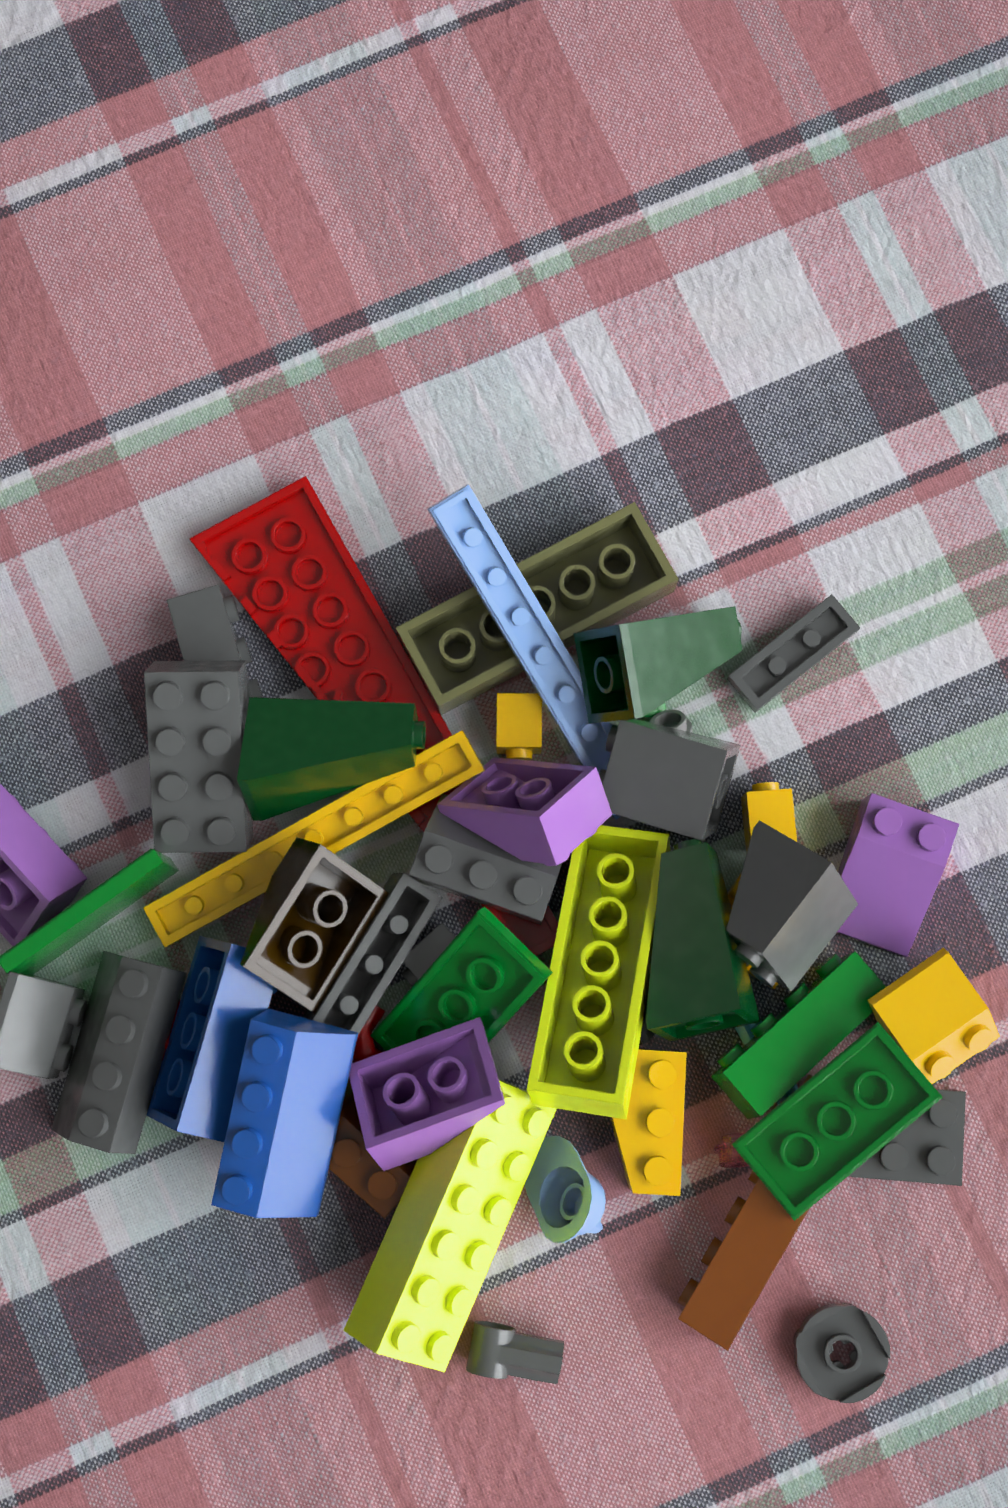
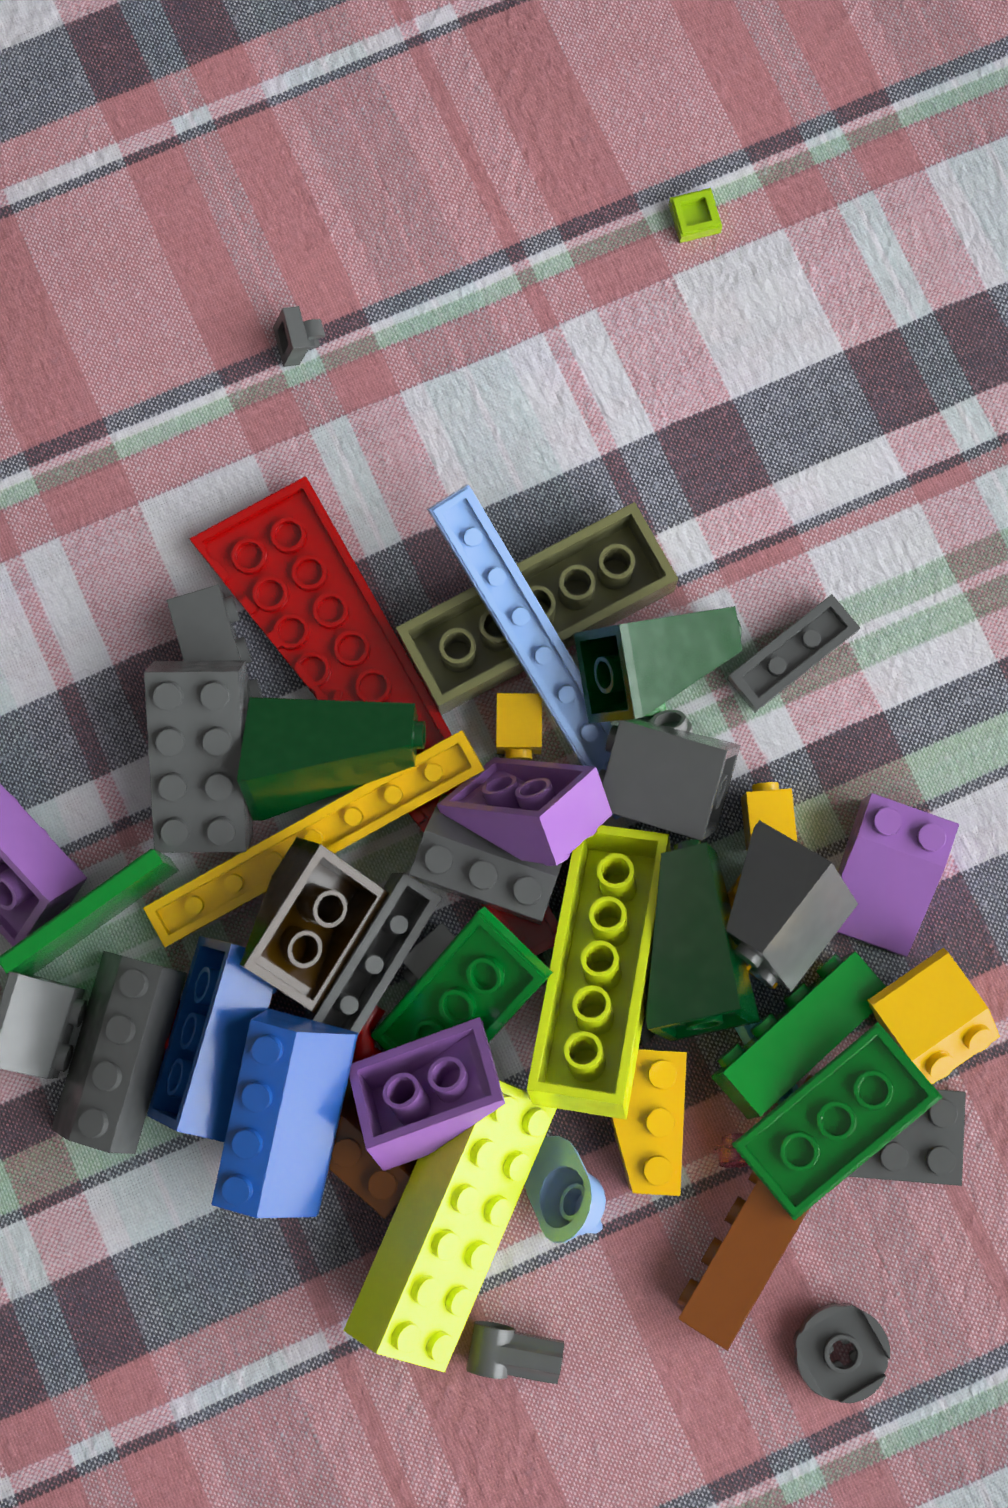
(295, 336): none -> dark grey tile
(695, 215): none -> lime tile

